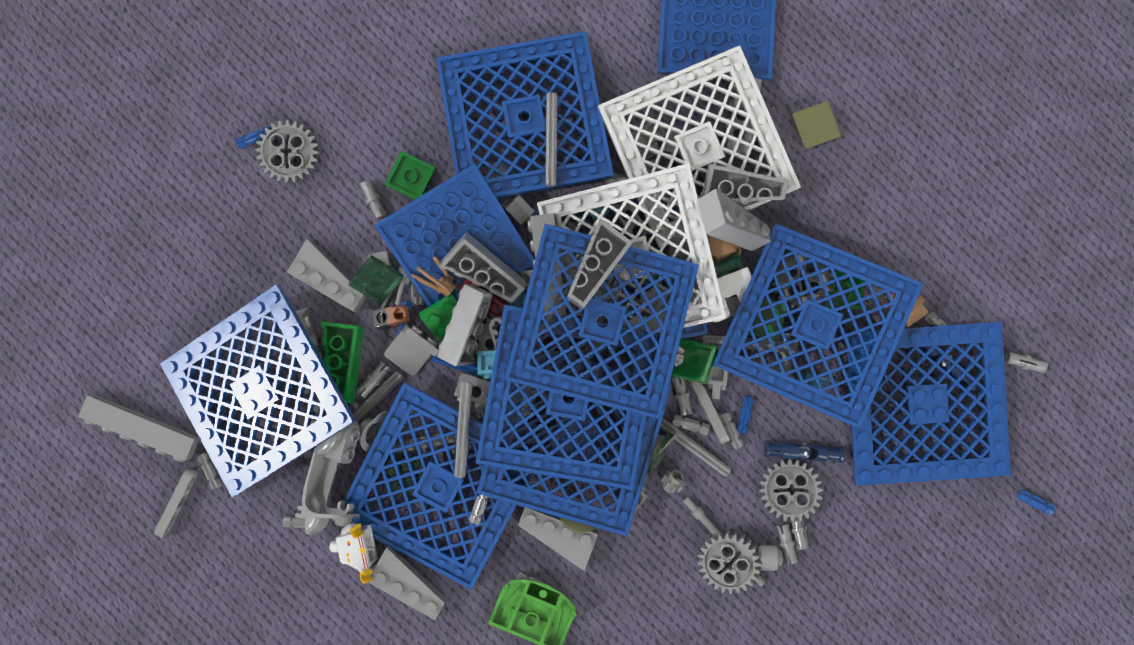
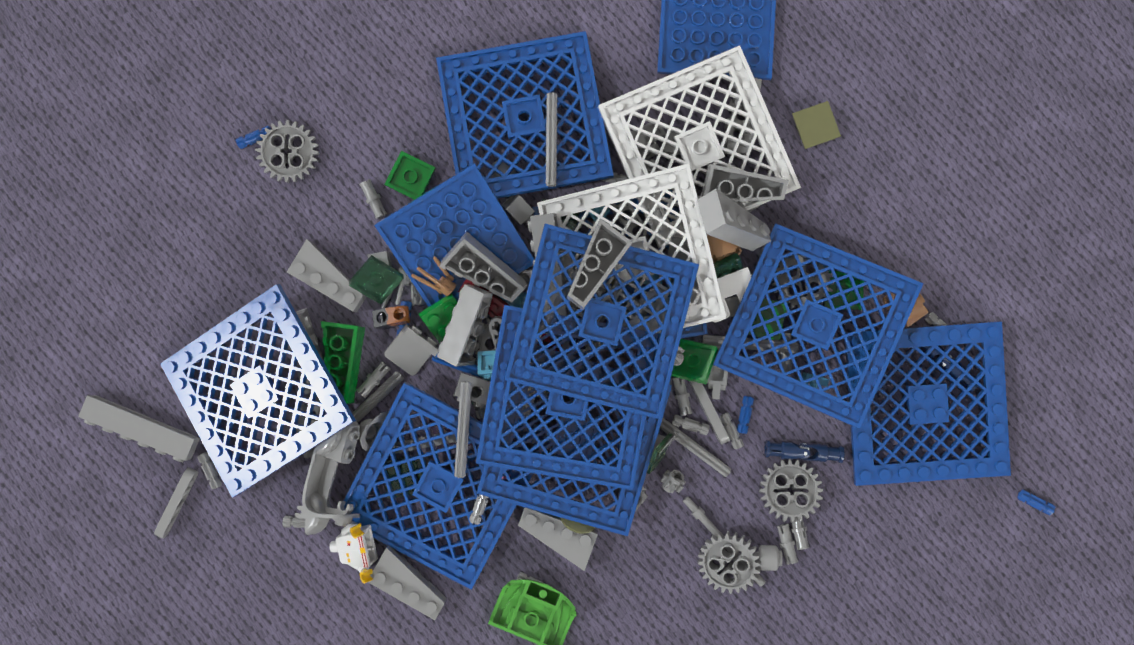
(1038, 365): light grey pin -> none

